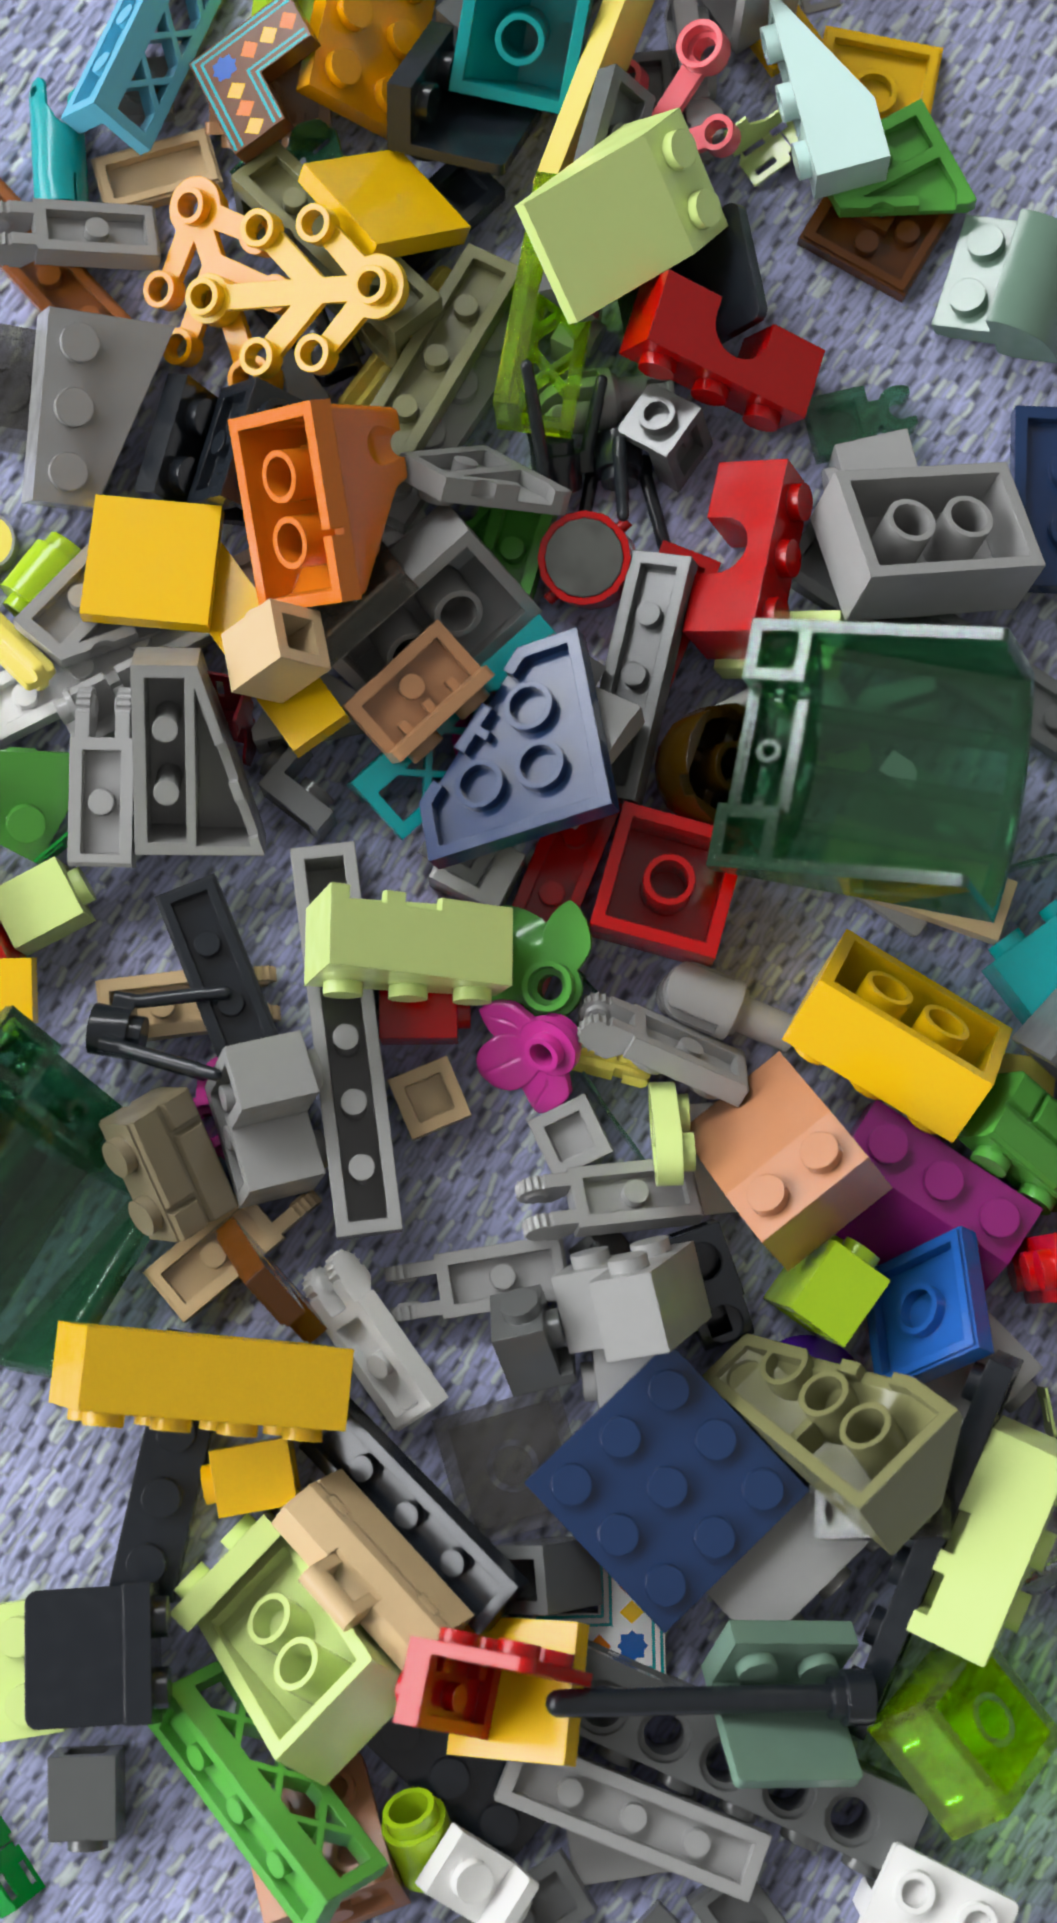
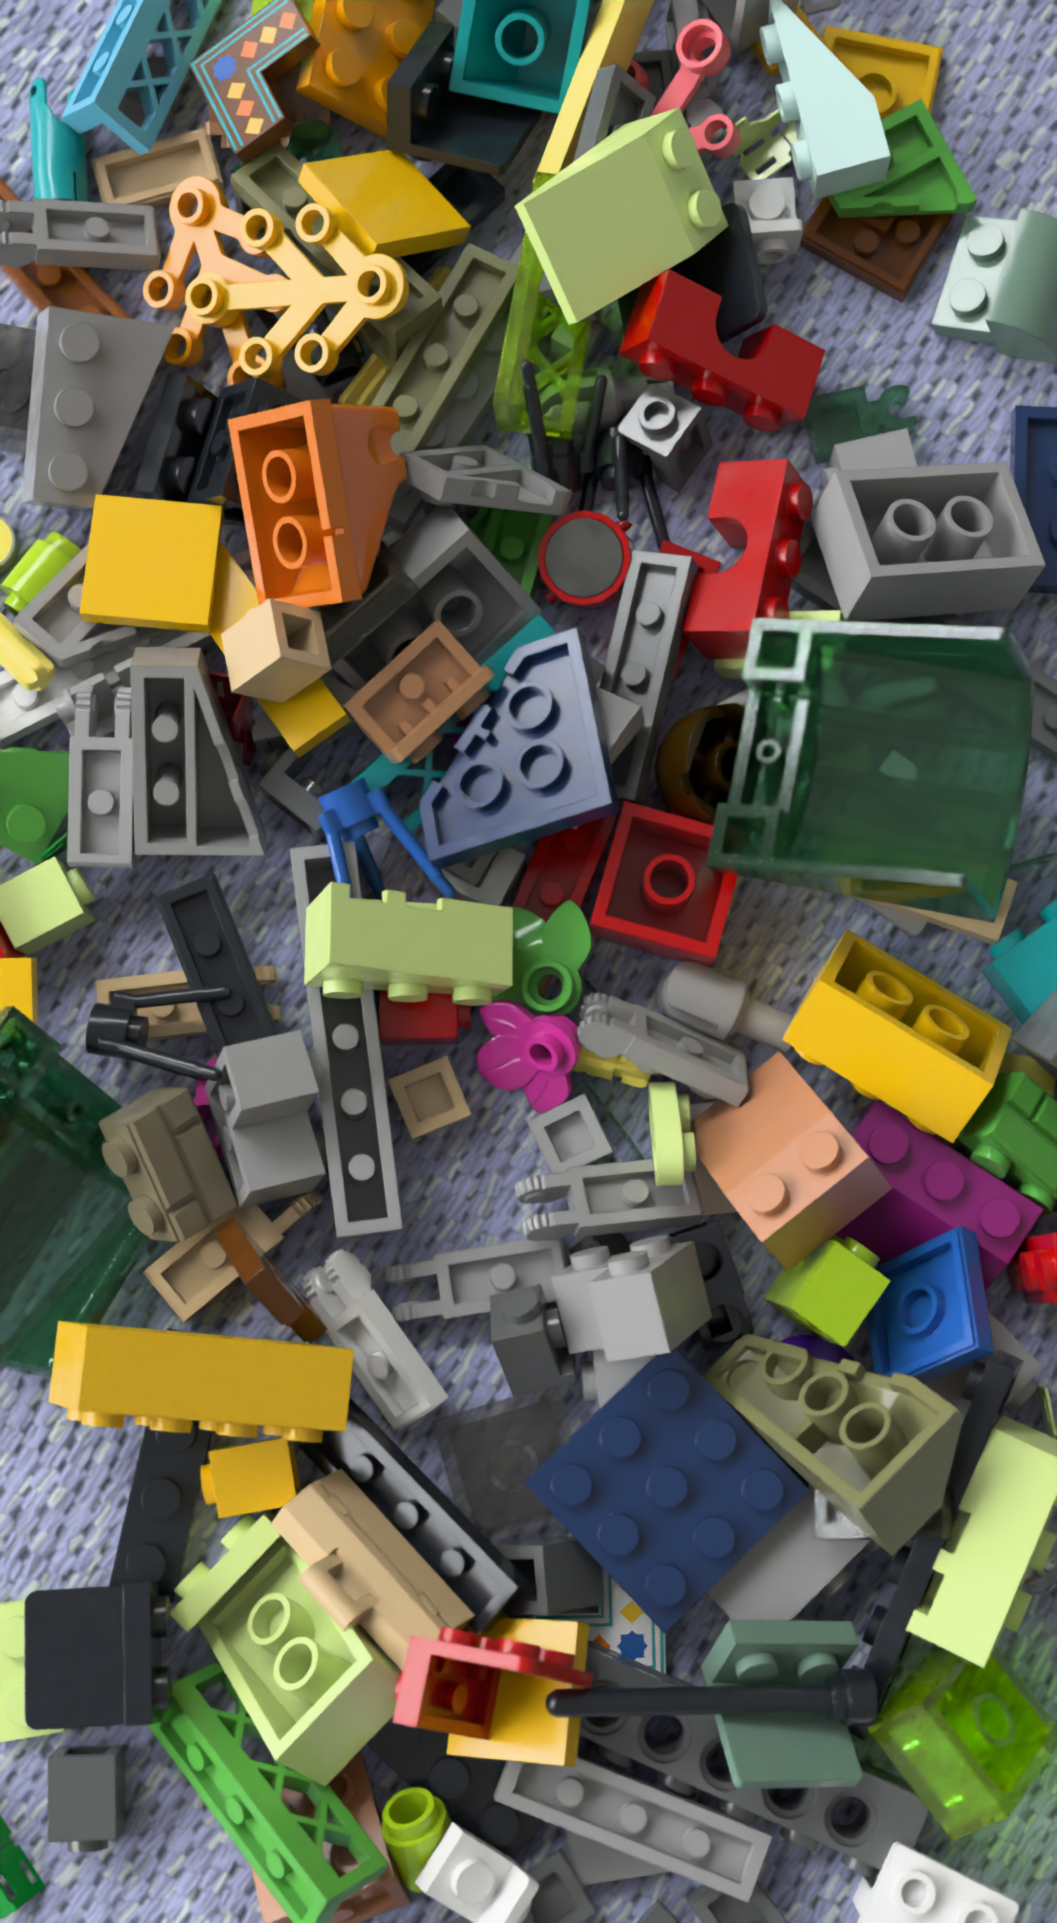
(352, 814): none -> blue plant
(771, 216): none -> white bracket

